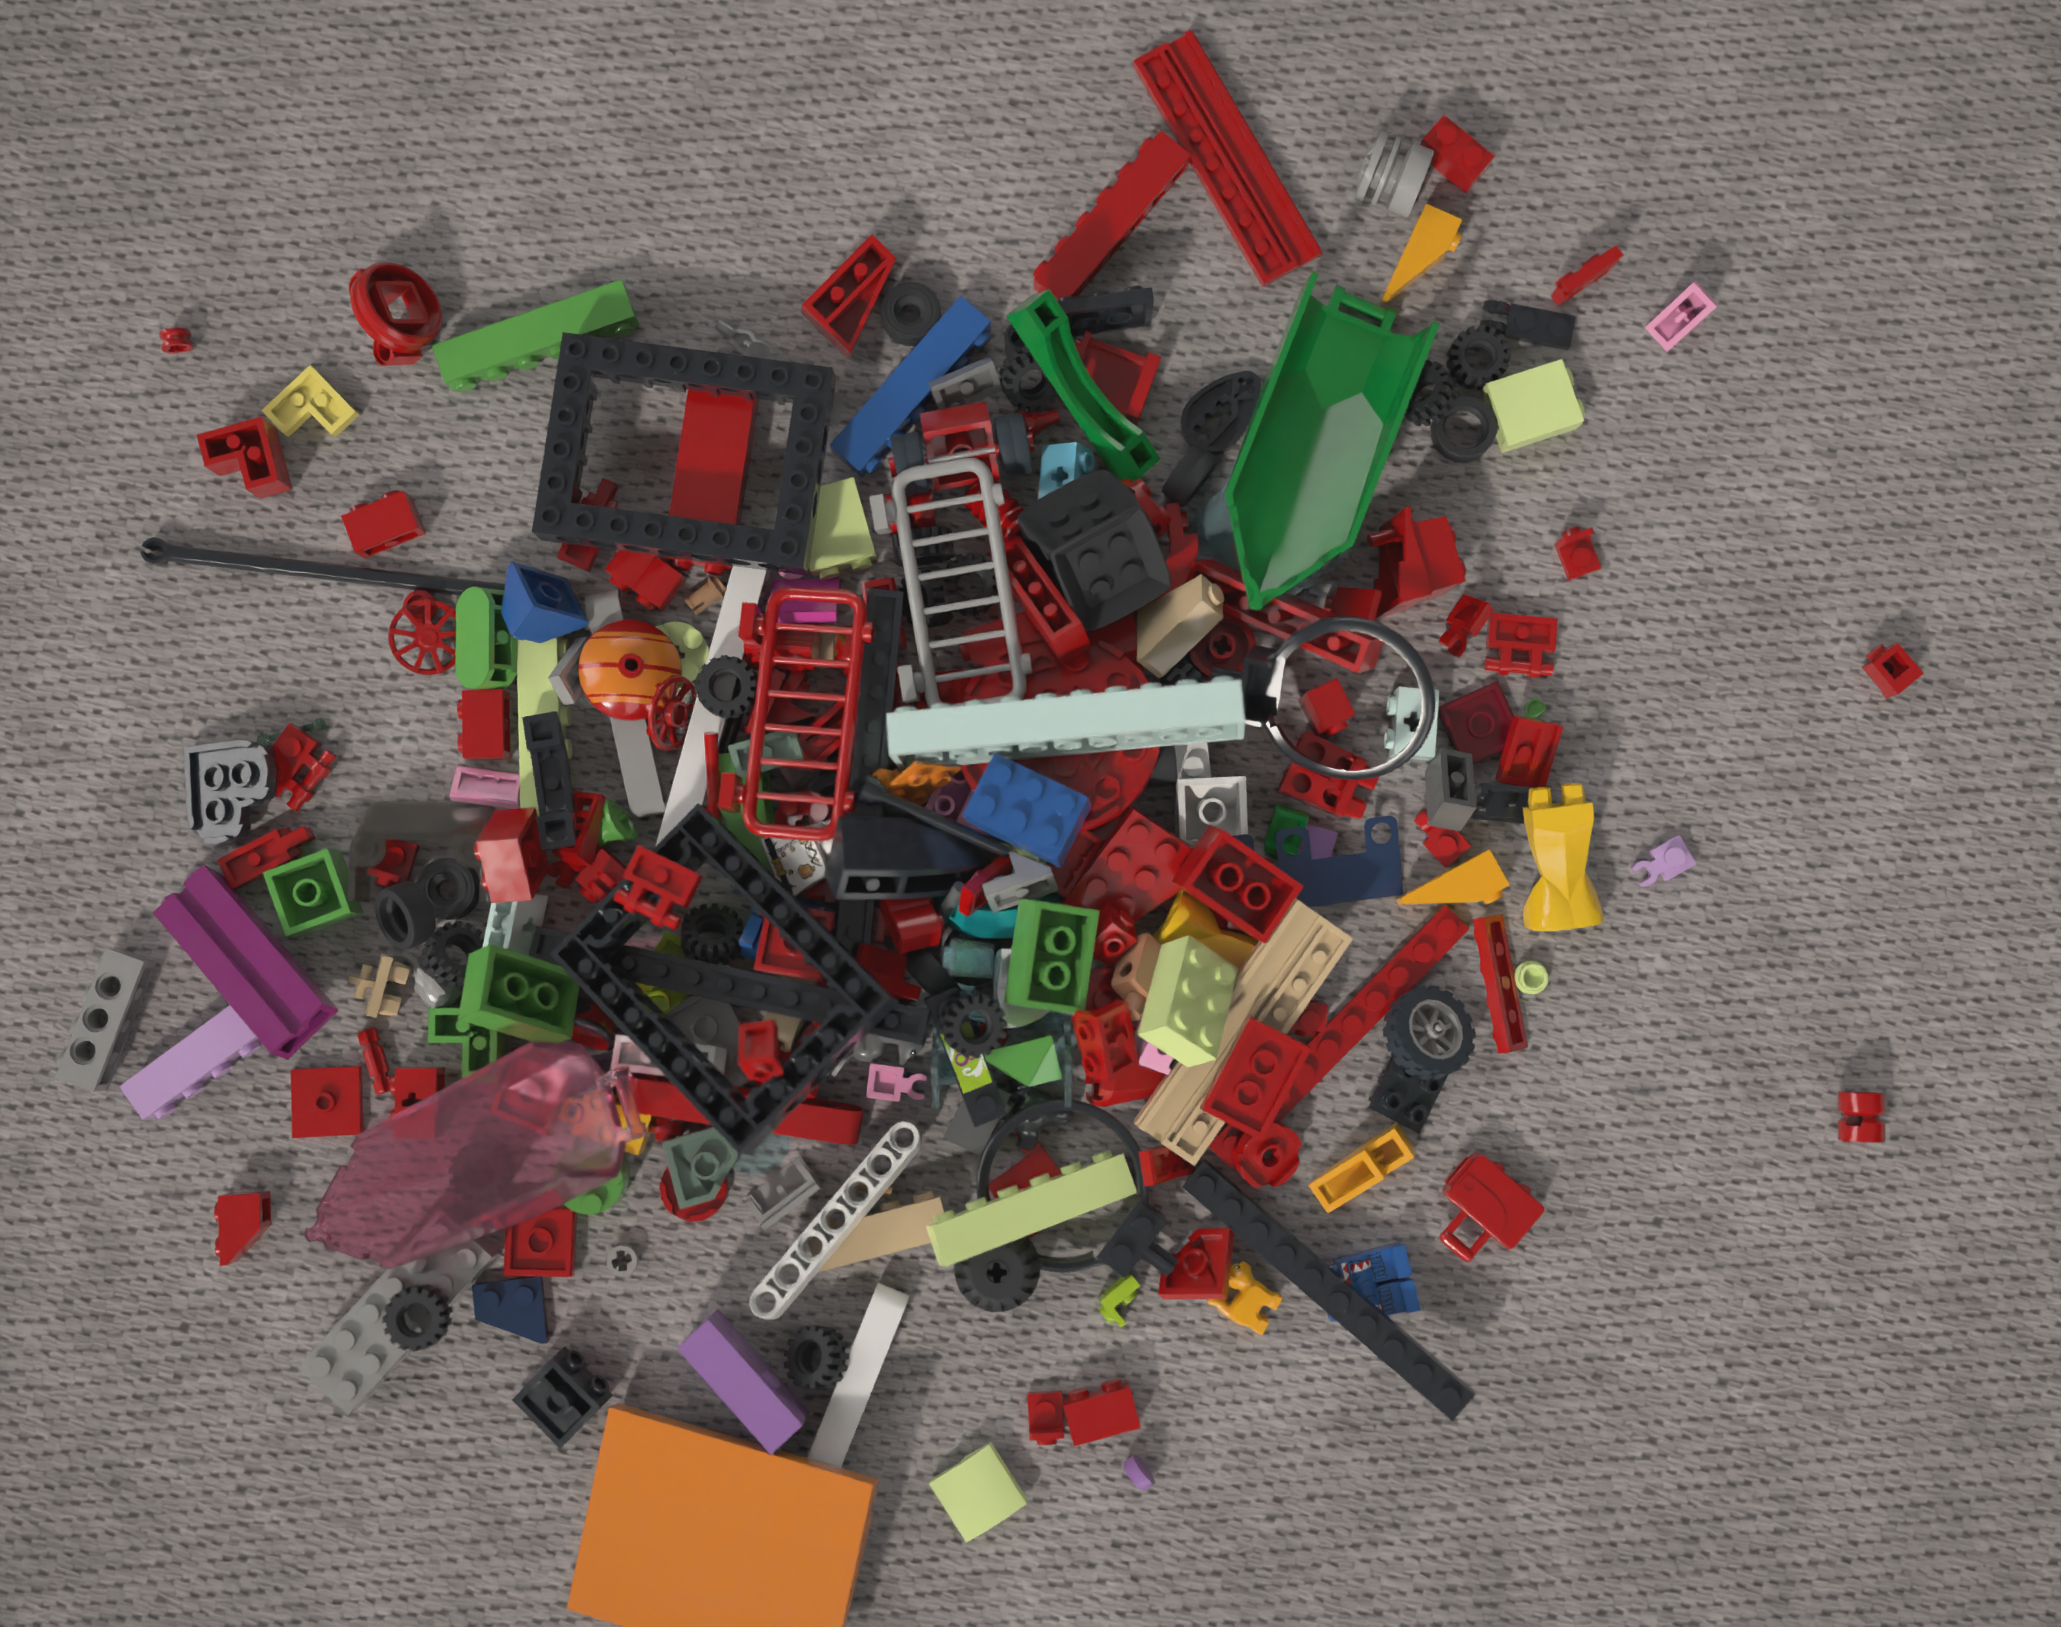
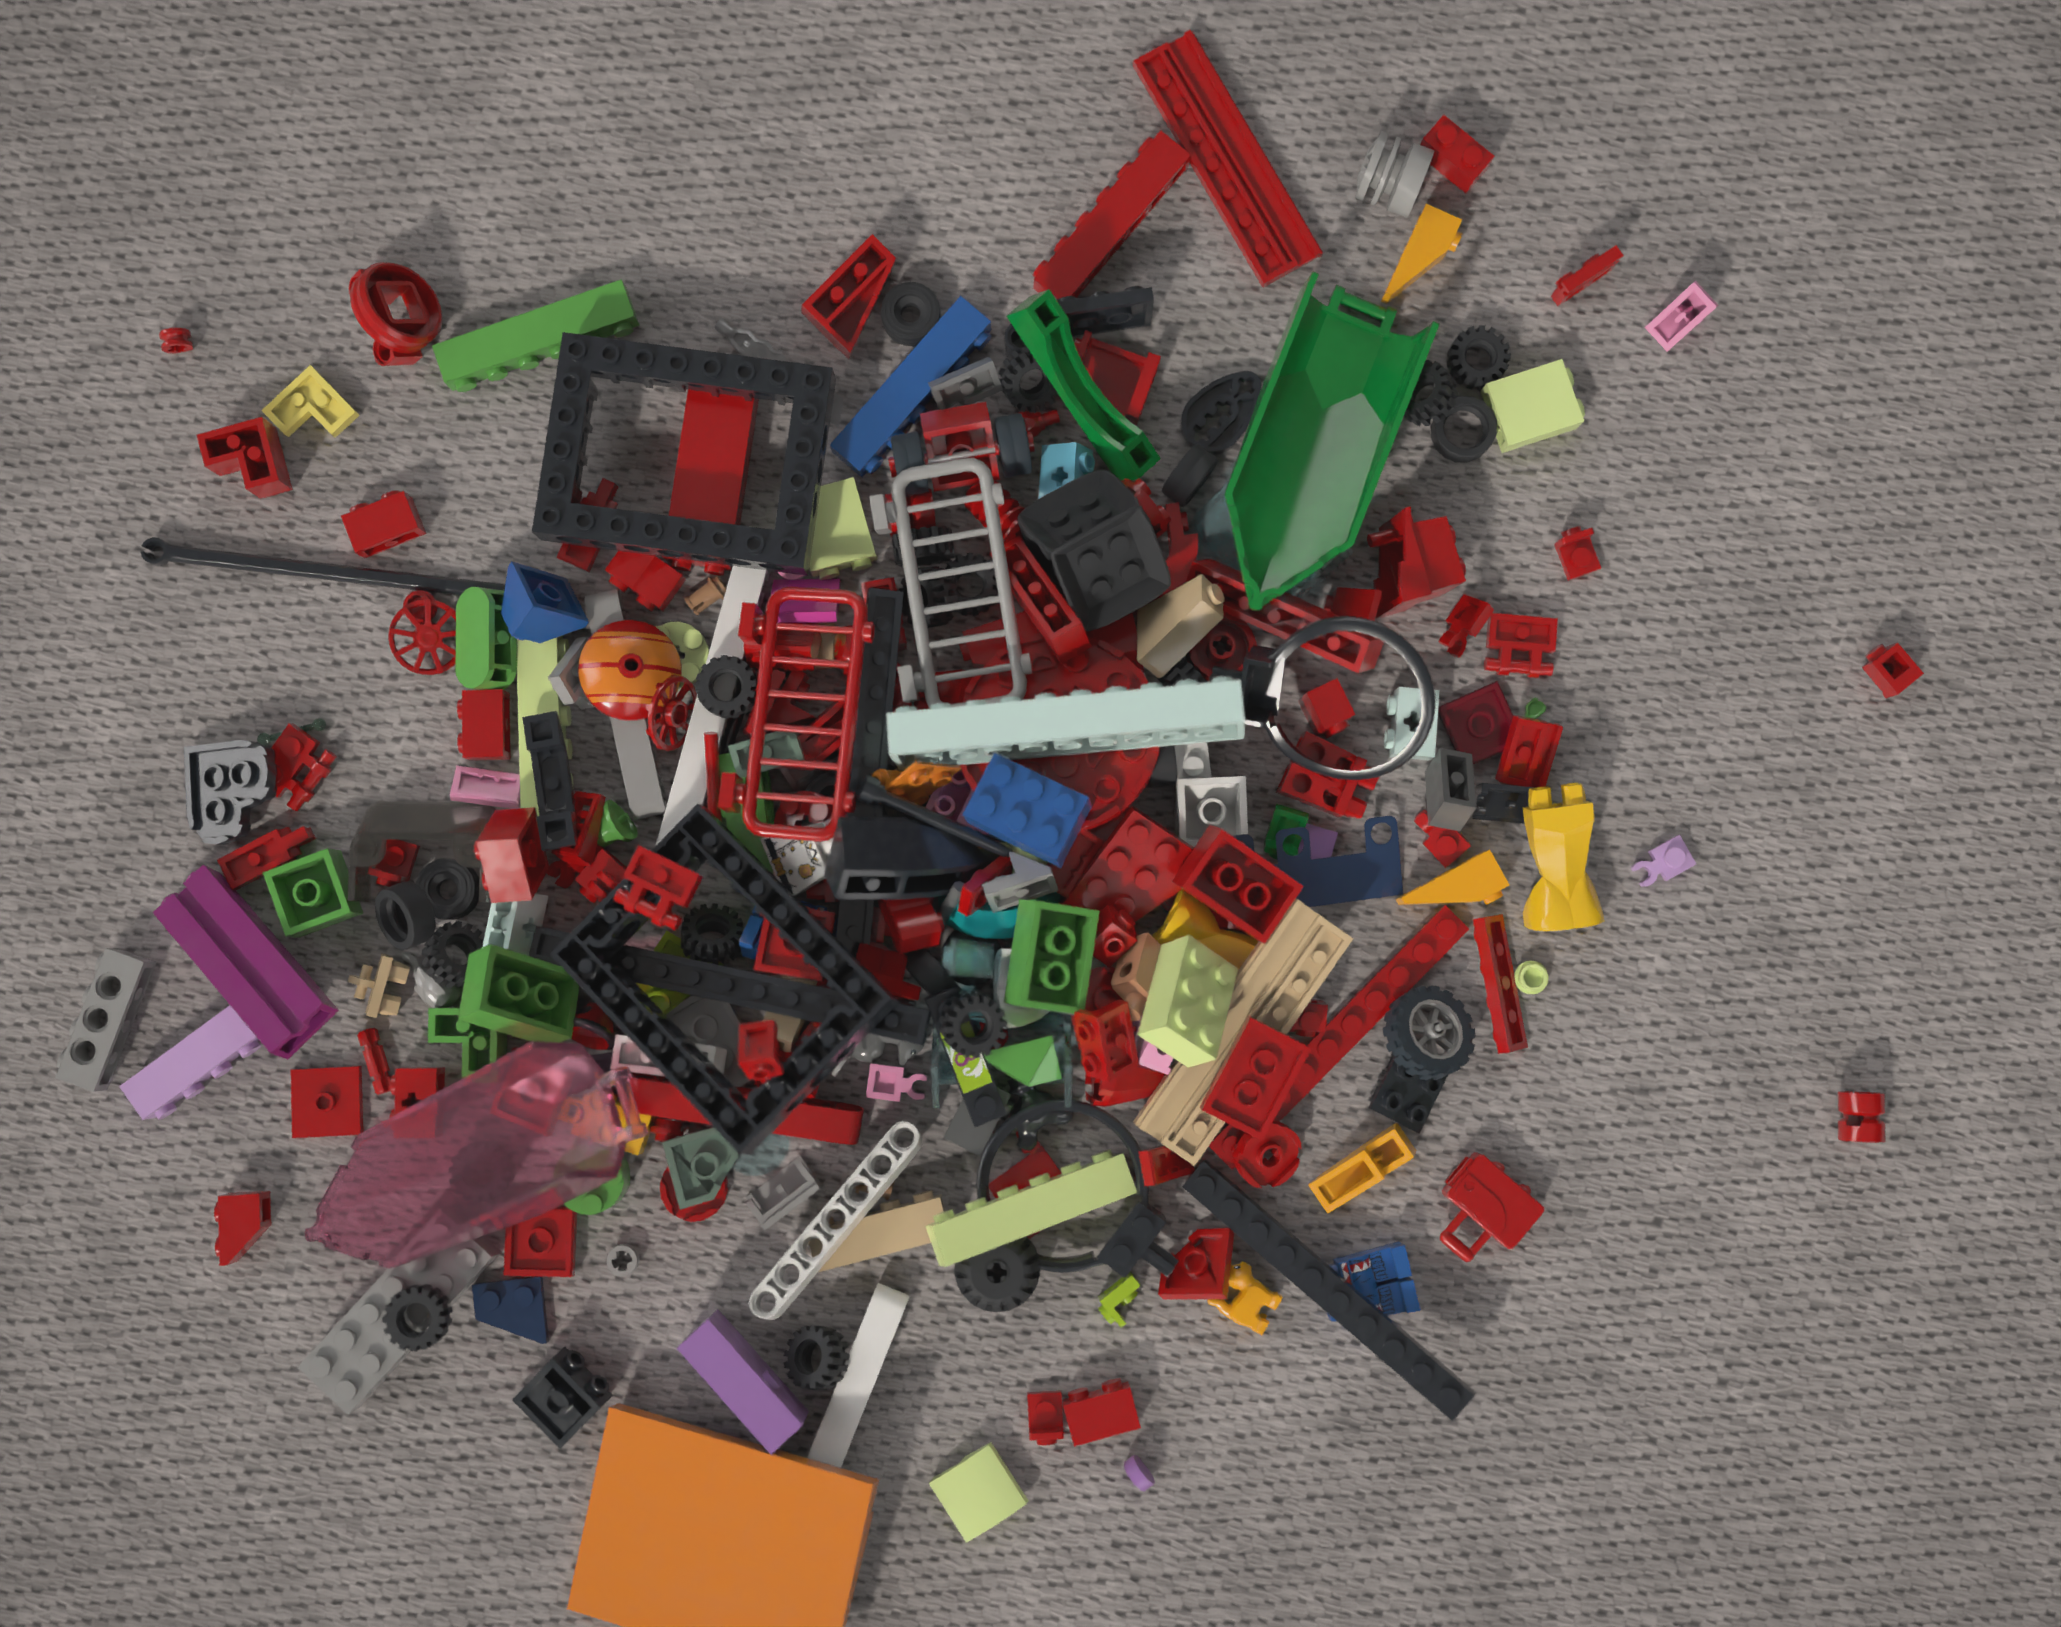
(1531, 324): black hinge -> none

